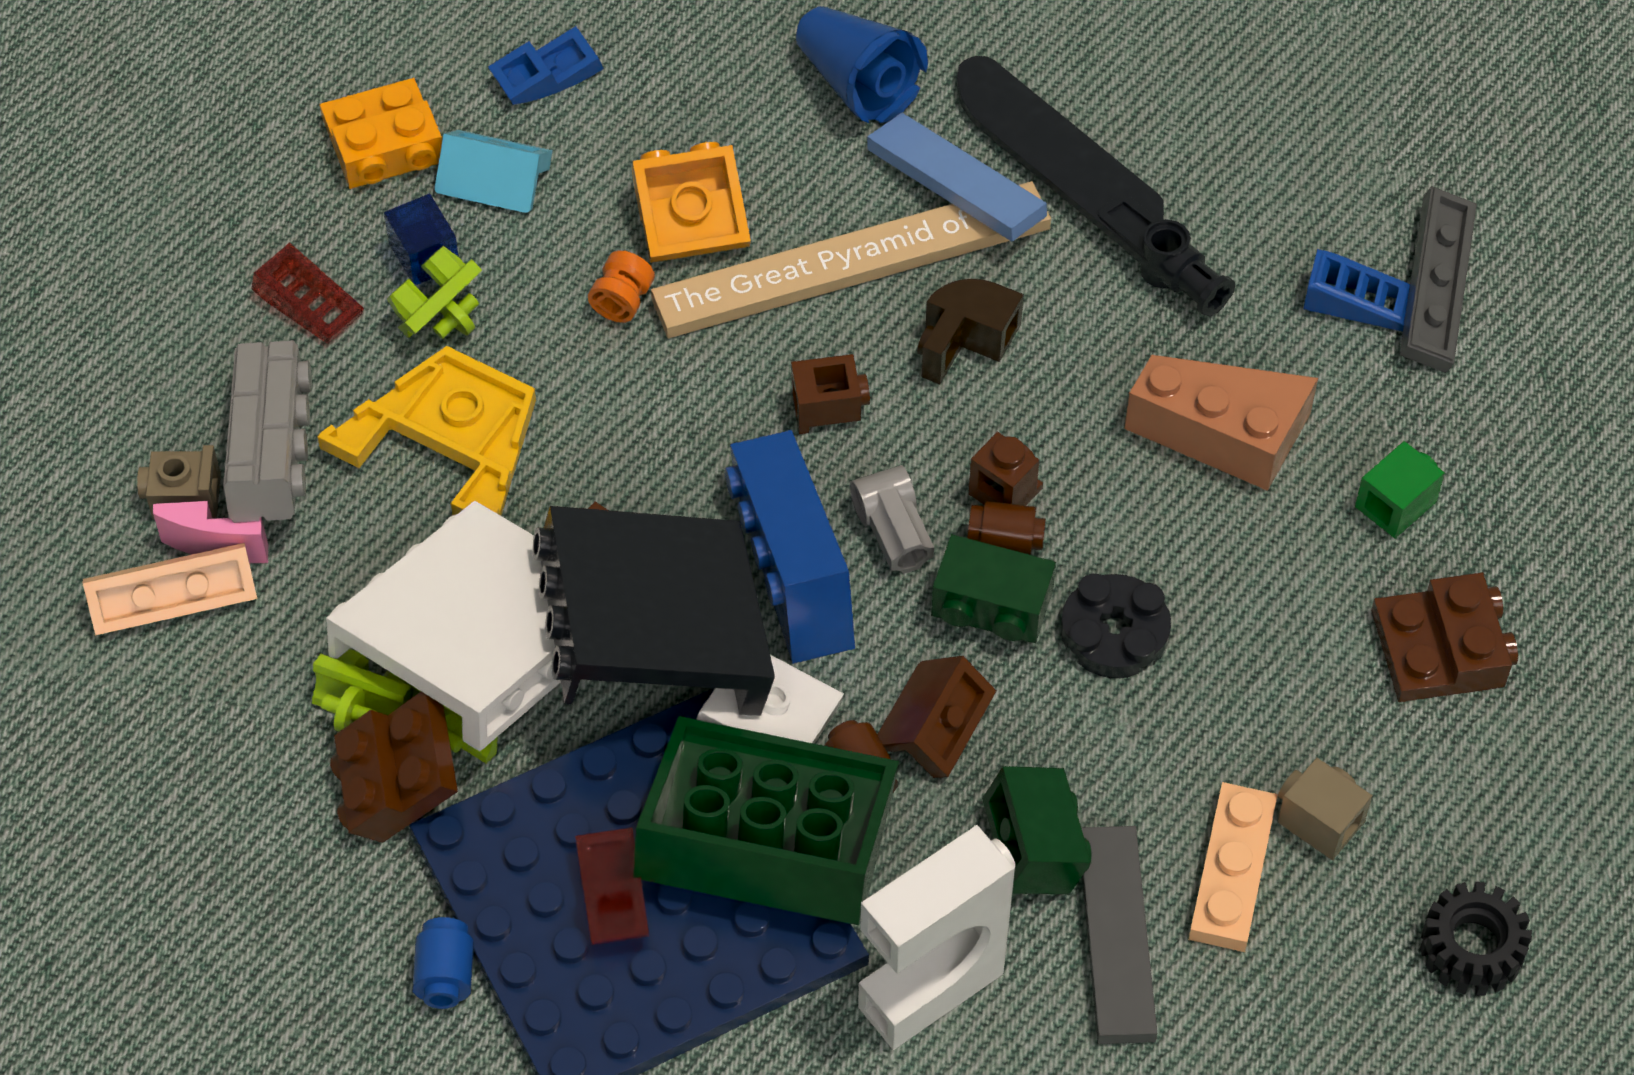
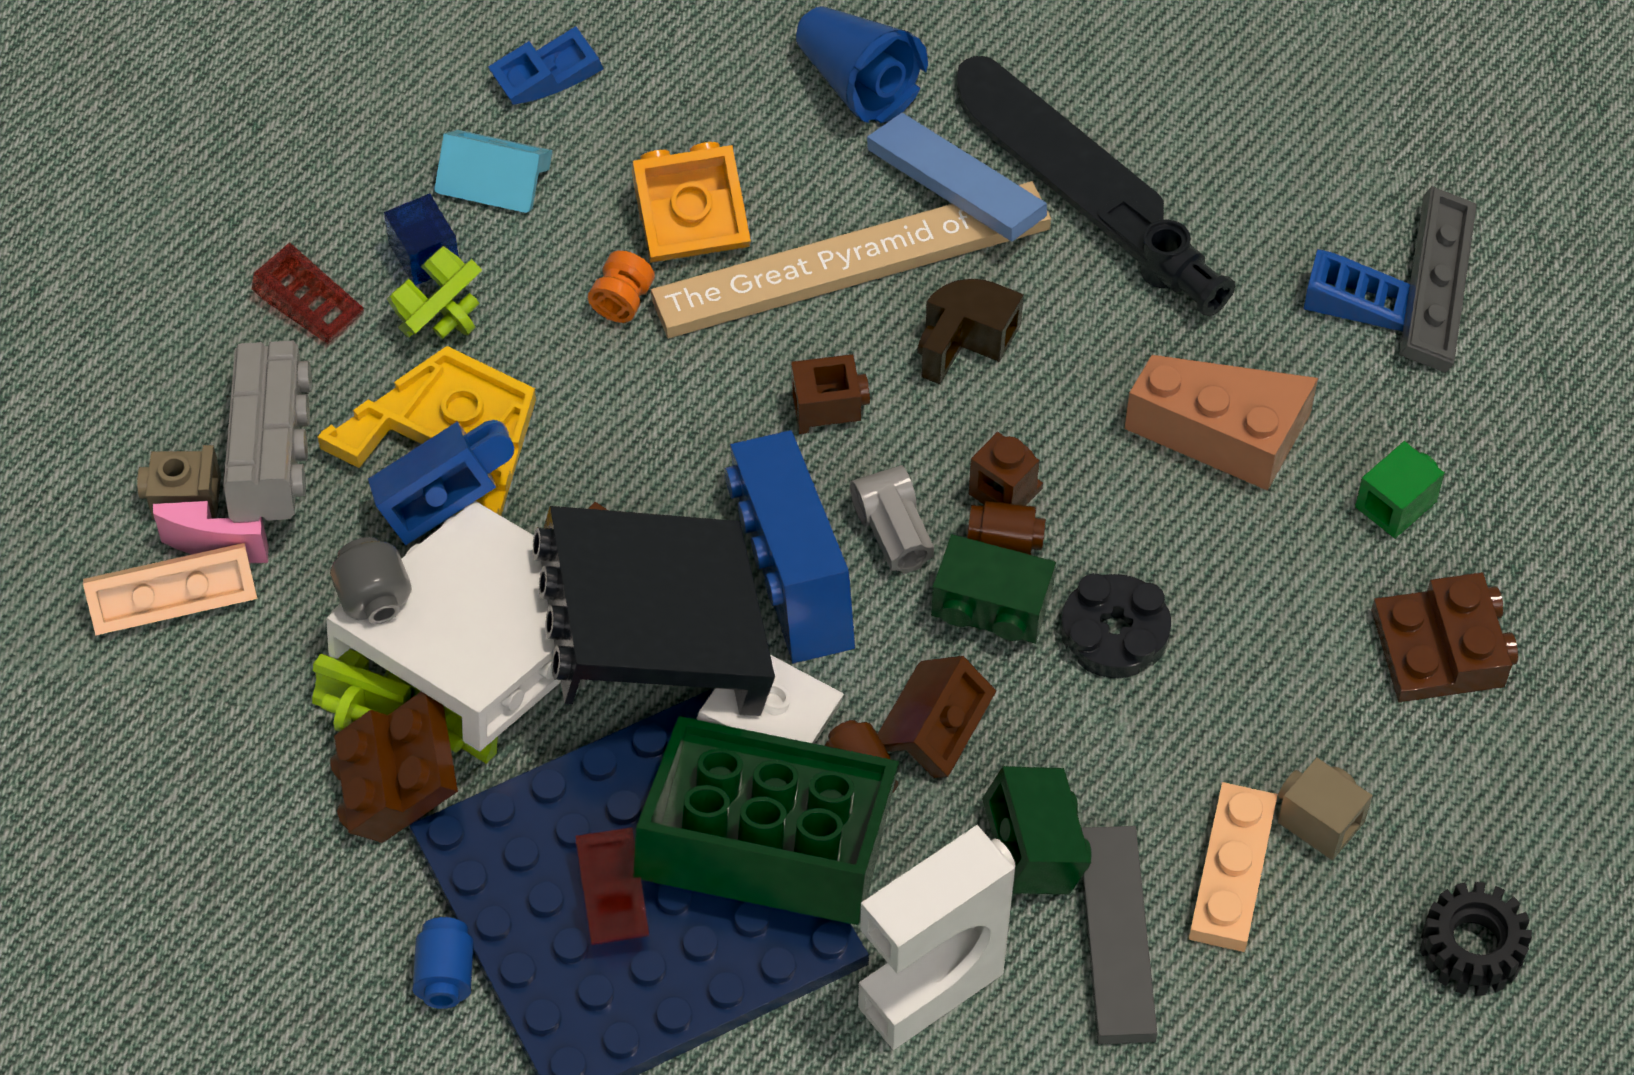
(370, 580): none -> dark grey head
(382, 132): light orange plate -> none
(440, 477): none -> blue brick

